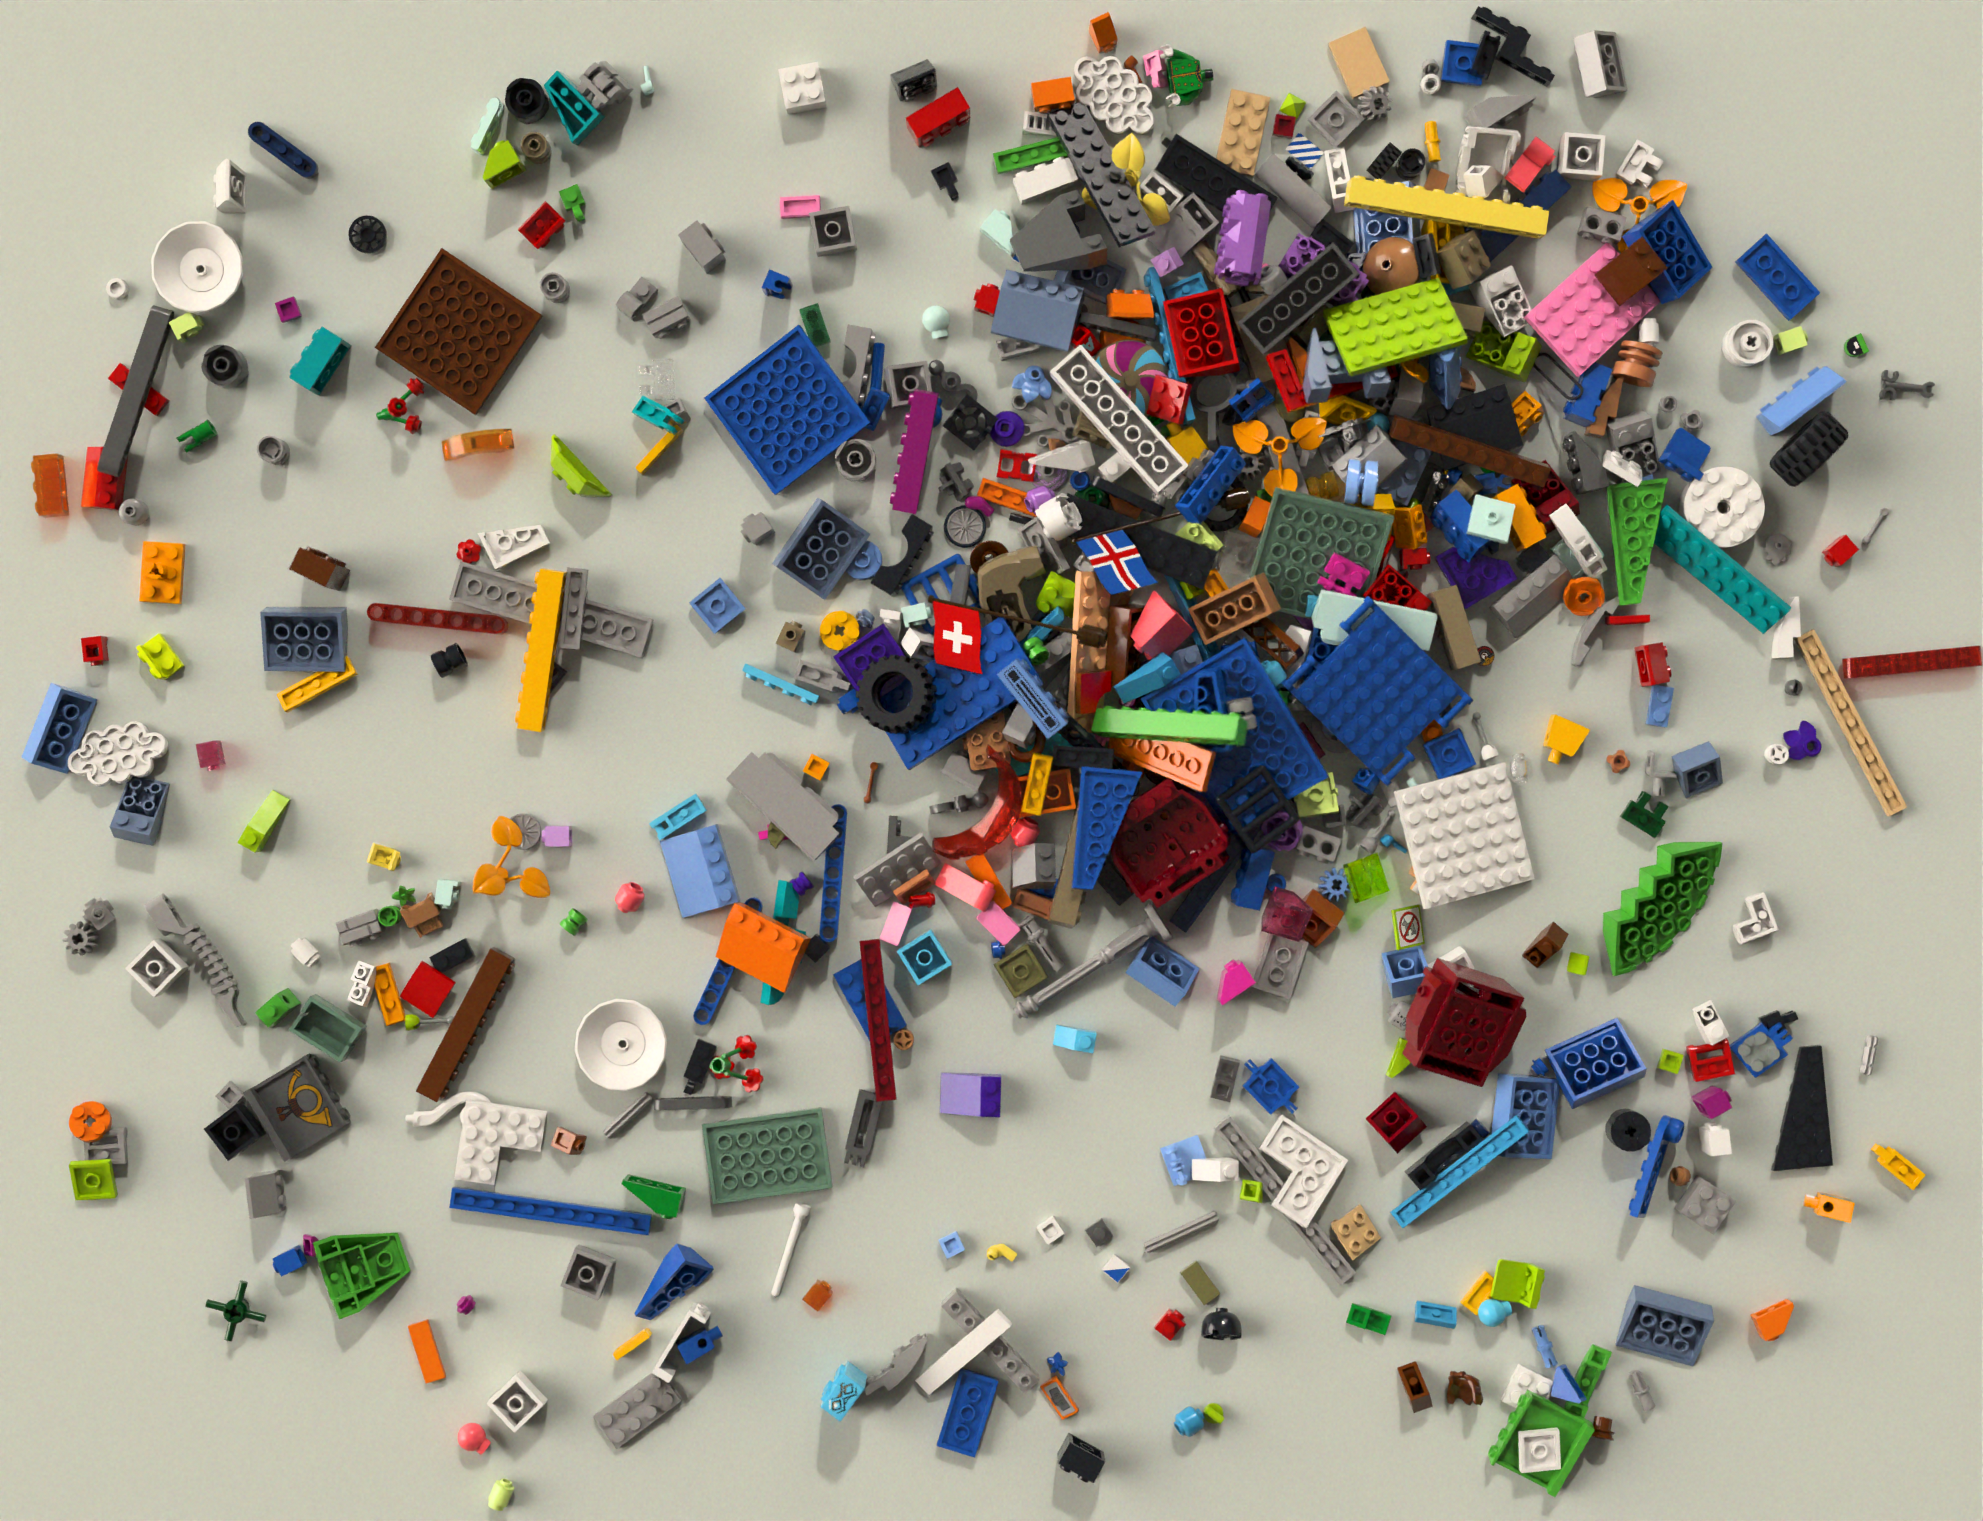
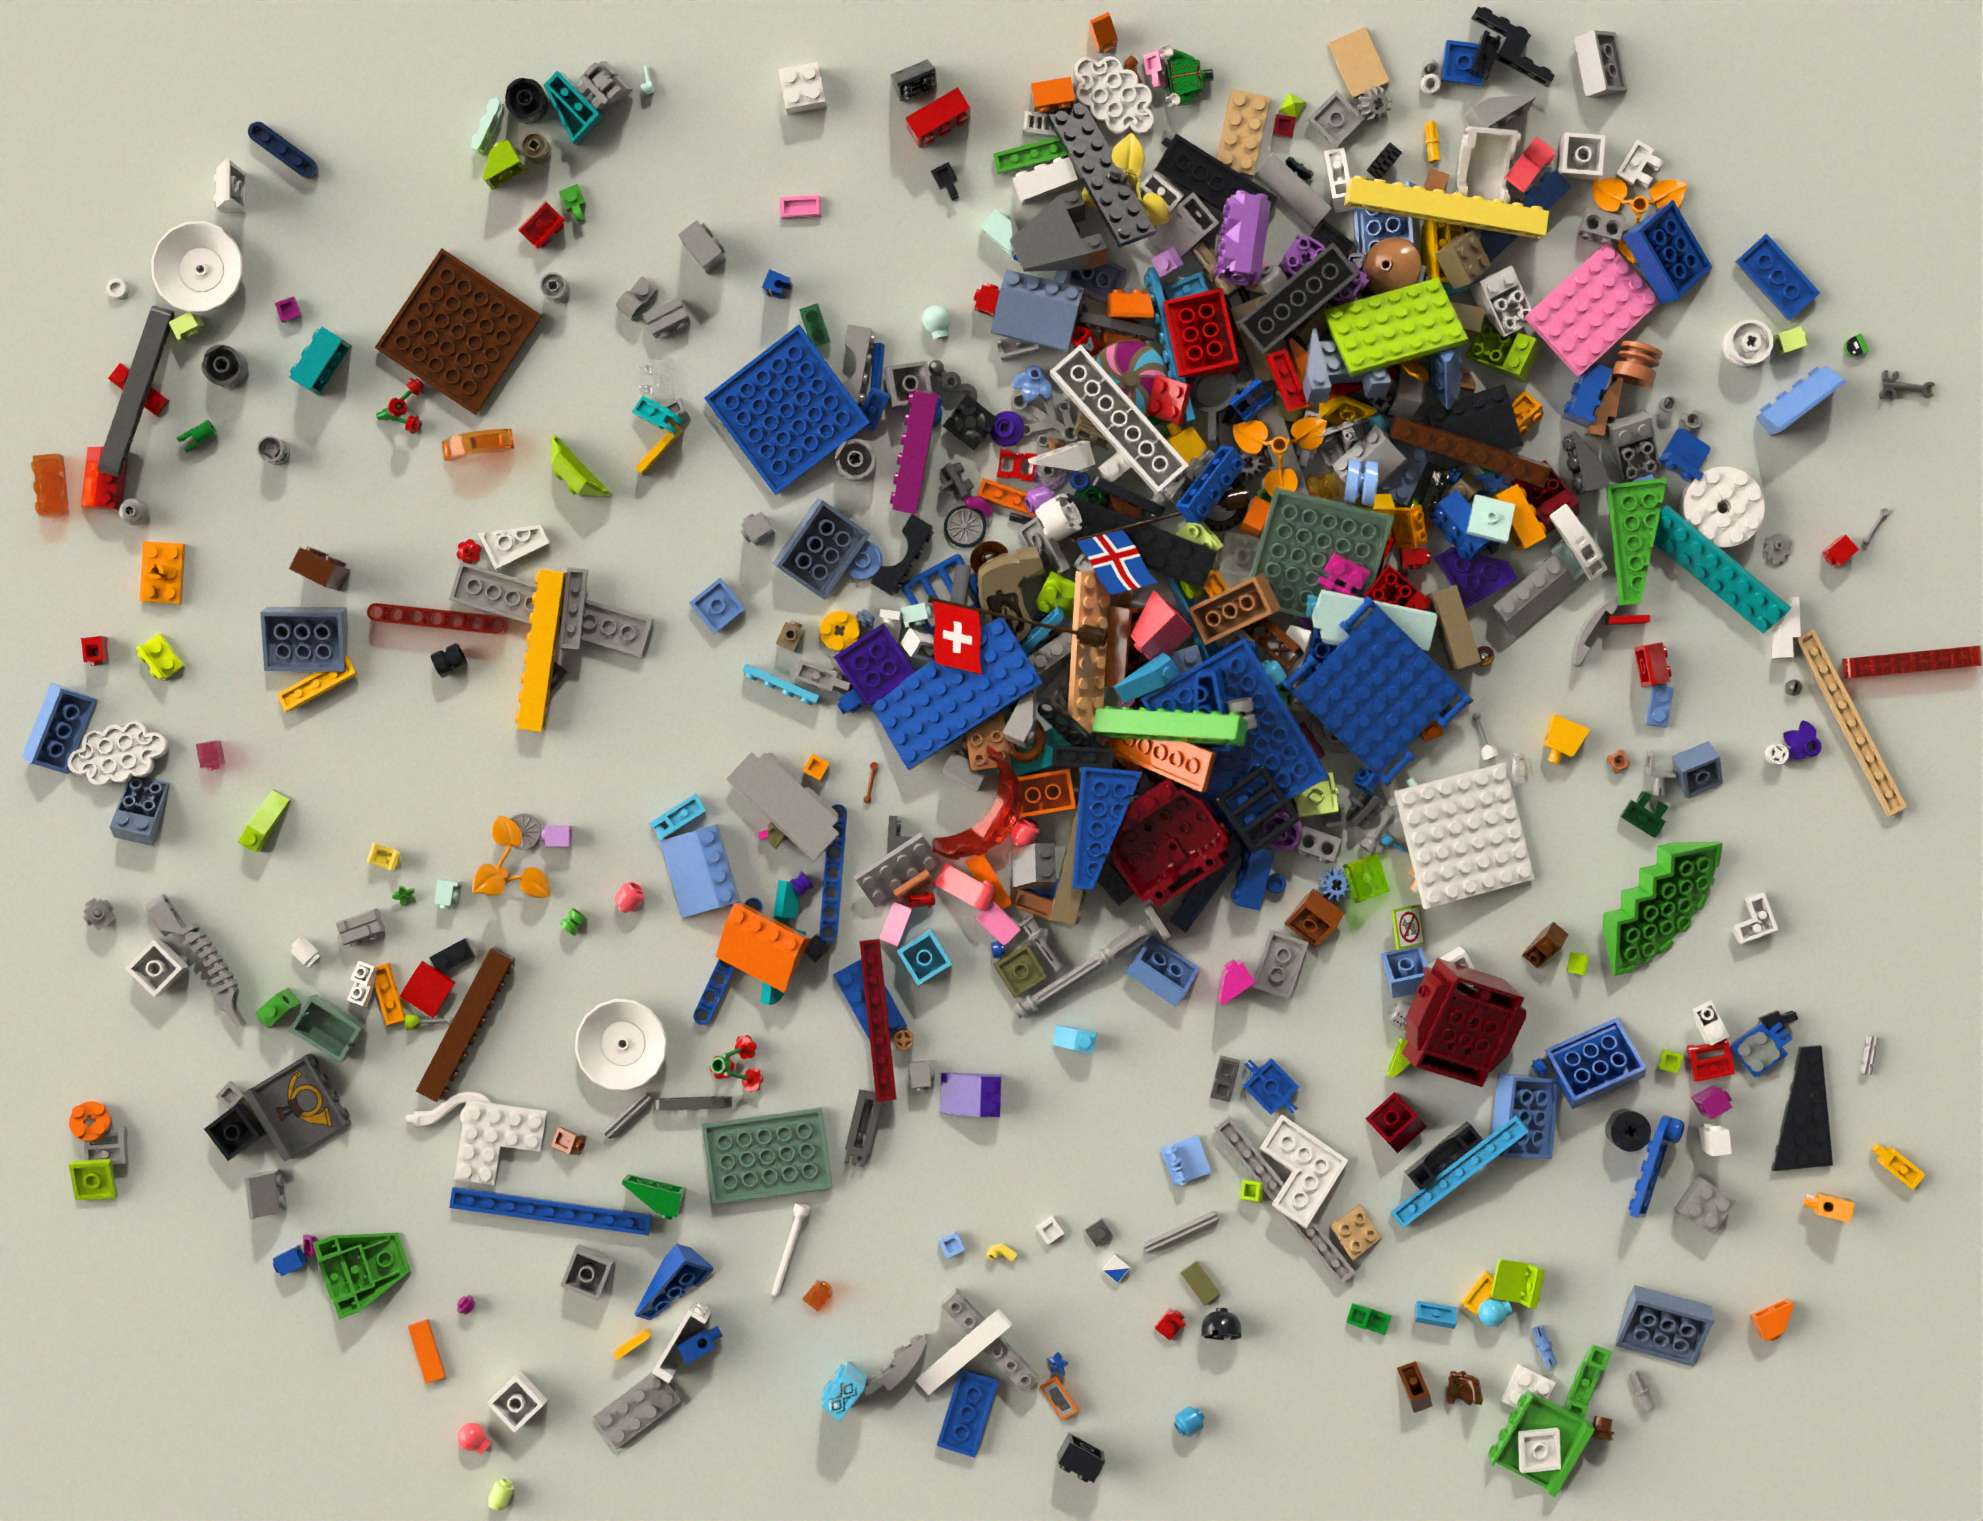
(74, 941): light grey gear -> none
(243, 1307): dark green bar -> none
(367, 234): black wheel -> none
(386, 915): bright green wheel -> none
(423, 916): medium nougat piece -> none
(698, 1064): black plate -> none
(833, 231): light grey brick -> none
(872, 685): black tyre -> none
(921, 1075): none -> light grey brick
(961, 803): dark grey piece -> none
(1033, 698): medium blue brick -> none
(1036, 651): bright green wheel -> none
(1037, 784): yellow tile -> none
(1090, 688): red tile -> none
(1213, 1413): lime plate -> none
(1215, 1169): white slope -> none
(1286, 915): clear pink slope -> none
(1304, 150): sticker -> none
(1410, 164): black wheel -> none
(1426, 256): black plate -> none
(1449, 754): blue plate -> none
(1480, 1128): dark blue tile -> none
(1481, 180): white slope -> none
(1532, 558): black brick -> none
(1564, 371): black piece -> none
(1566, 1387): slope -> none
(1579, 586): orange plate -> none
(1627, 470): white plate -> none
(1630, 271): reddish brown slope -> none
(1649, 331): white brick -> none
(1680, 1176): medium nougat plate -> none
(1809, 449): black tyre -> none

